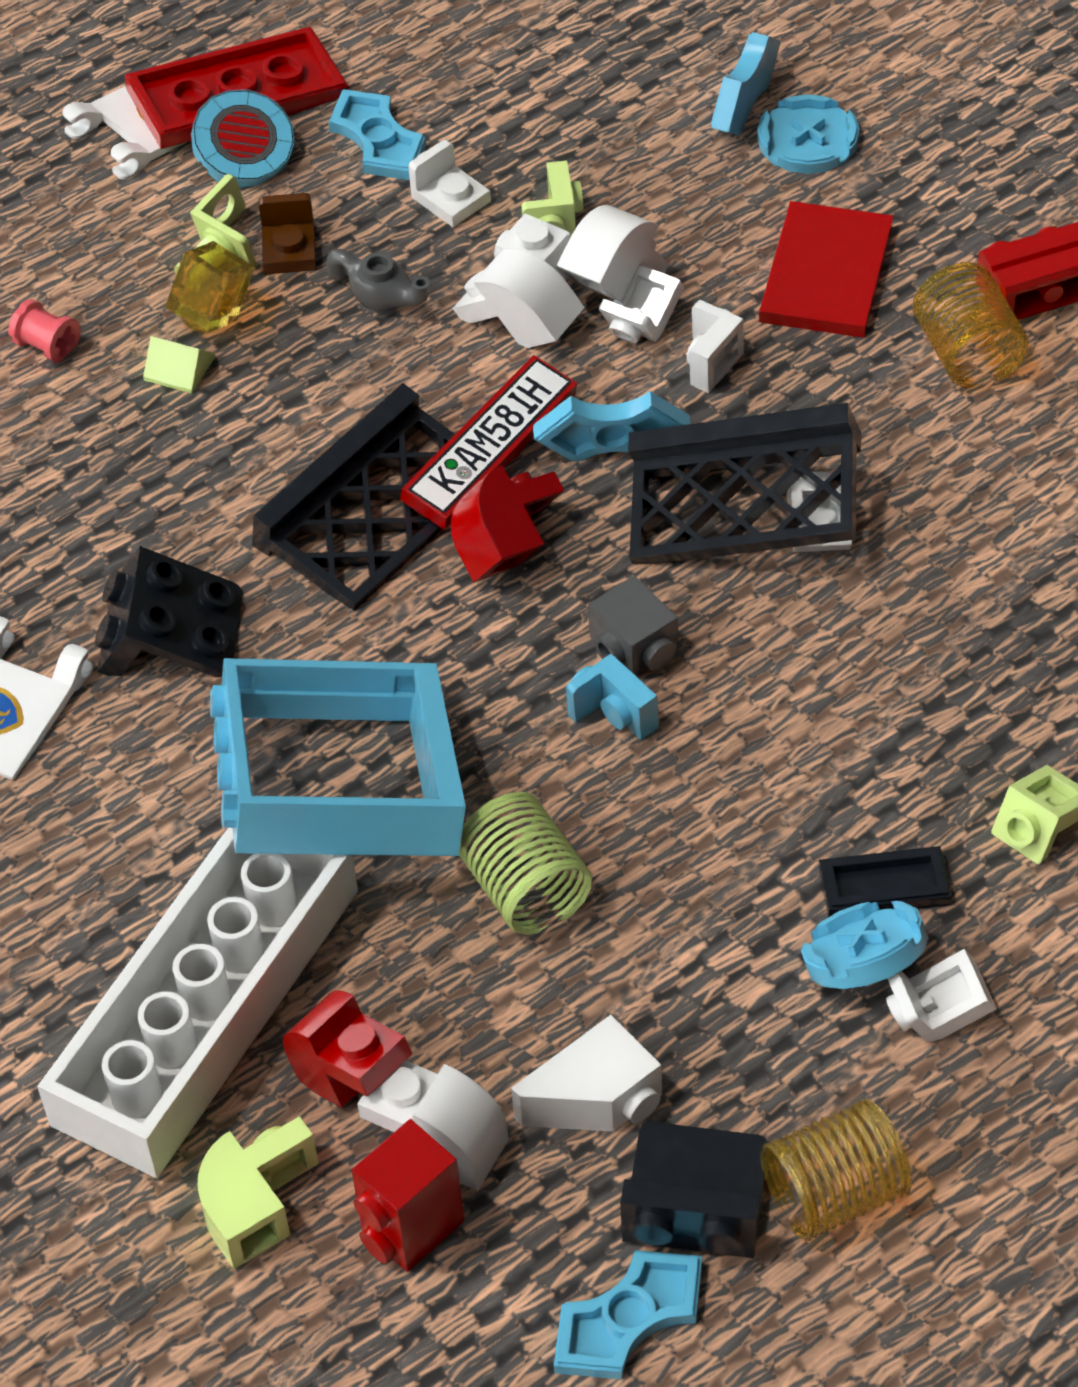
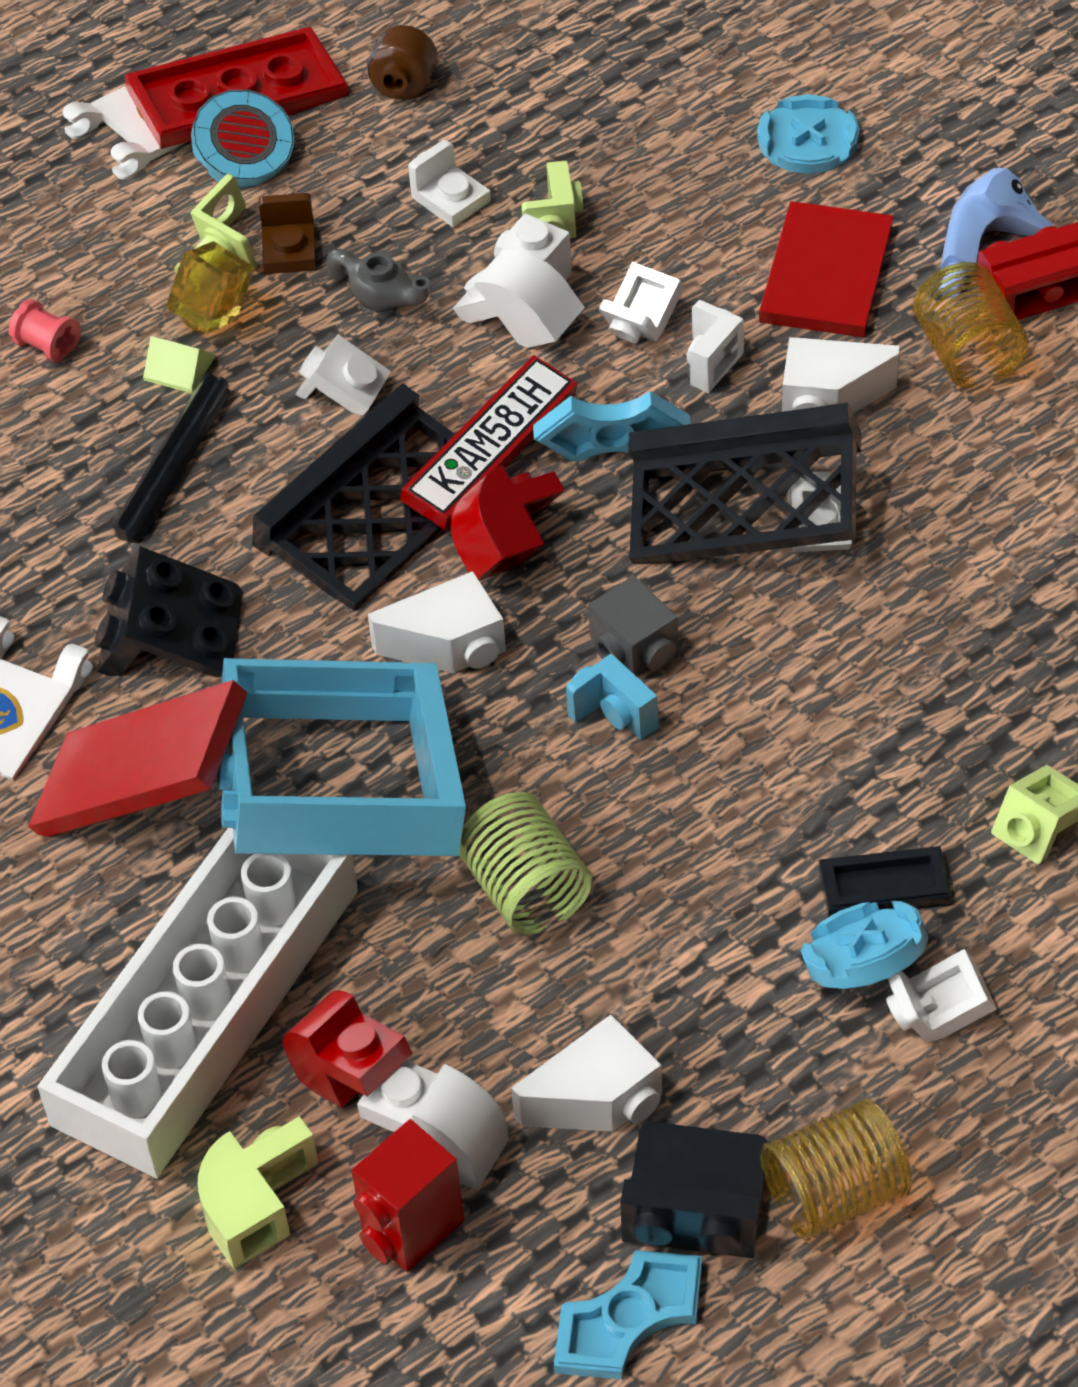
(139, 760): none -> tile
(171, 459): none -> black axle
(343, 375): none -> white bracket
(383, 141): medium azure tile -> none
(404, 59): none -> reddish brown head
(441, 625): none -> white slope
(609, 250): white brick -> none
(745, 83): medium azure tile -> none
(837, 373): none -> white slope
(988, 205): none -> light blue animal

